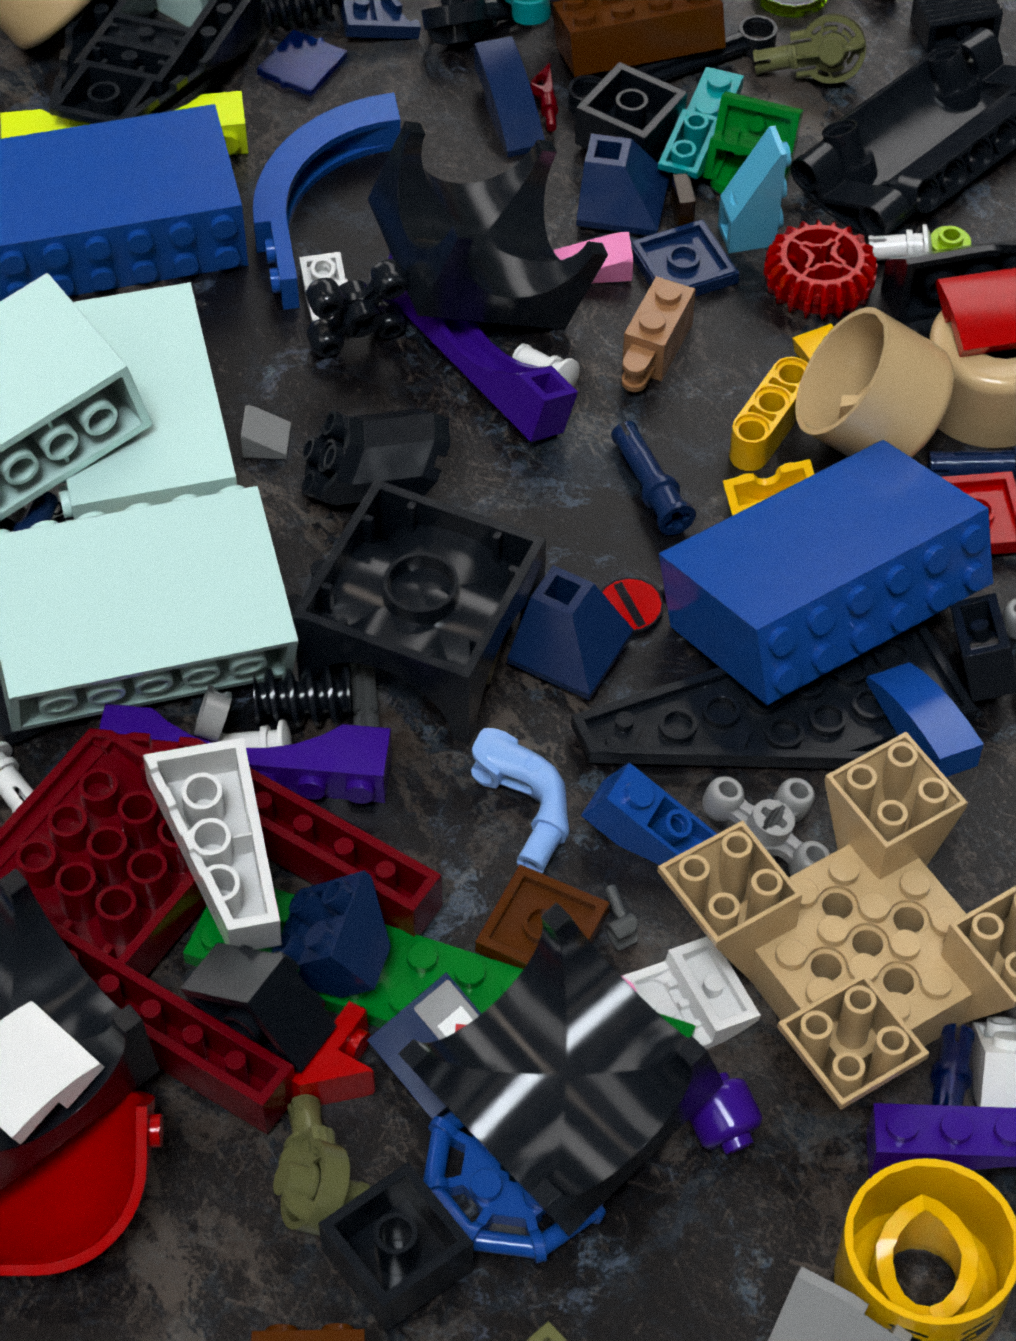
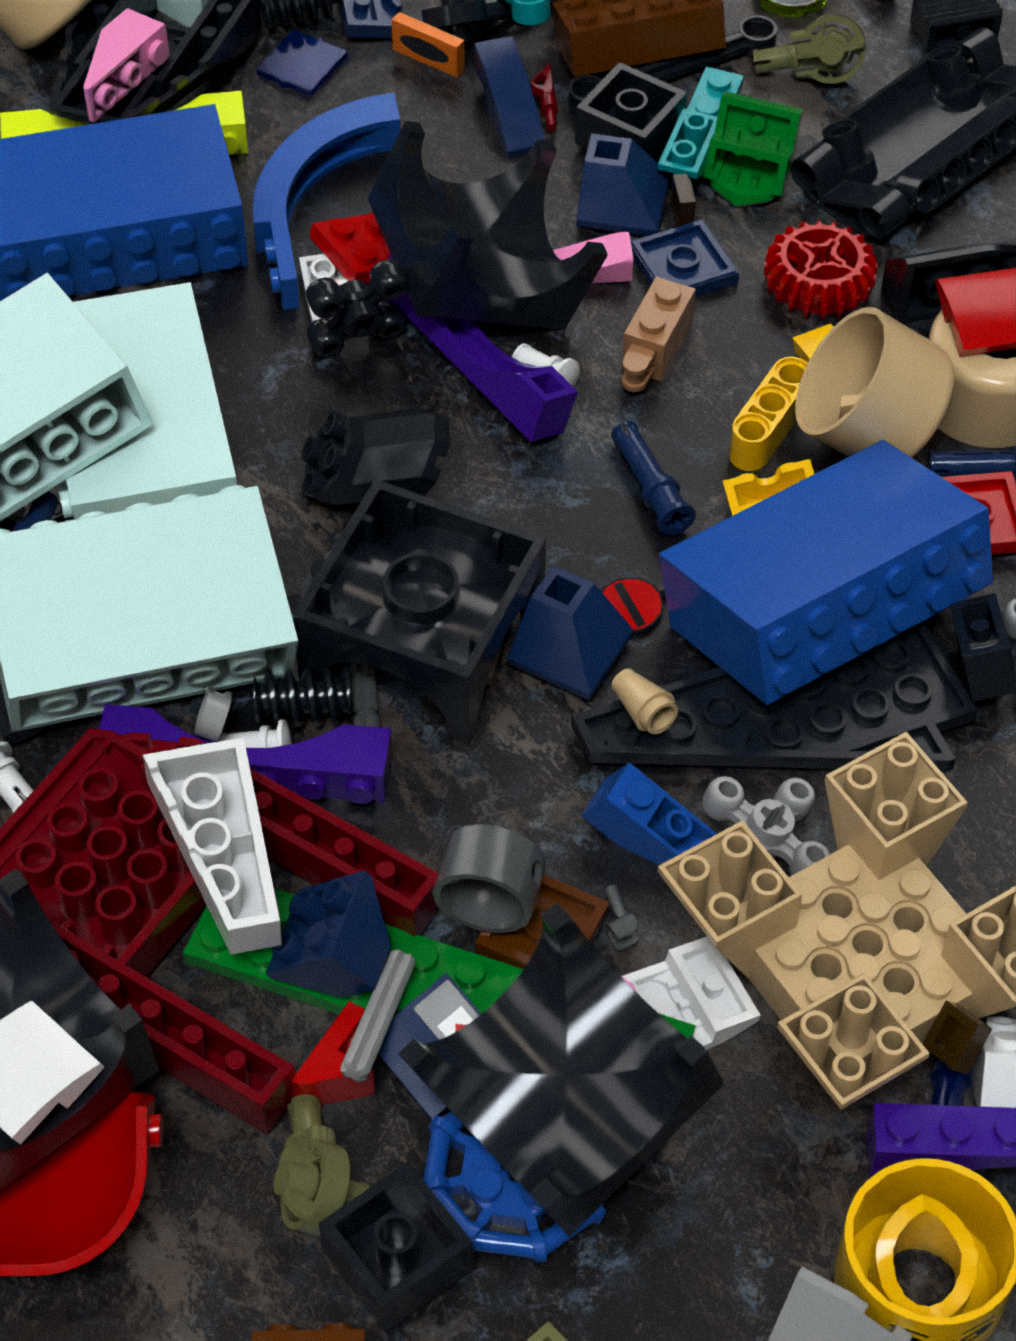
(122, 59): none -> bright pink slope
(262, 1000): black brick -> none
(264, 434): light grey slope -> none
(351, 244): none -> red plate
(377, 1016): none -> light grey axle
(428, 44): none -> orange tile
(489, 878): none -> dark grey piece
(508, 764): light blue piece -> none
(646, 702): none -> tan cone
(727, 1117): dark purple head -> none
(752, 200): medium azure slope -> none
(901, 244): white pin -> none
(928, 715): blue slope -> none
(949, 237): lime plate -> none
(957, 1037): none -> dark brown tile

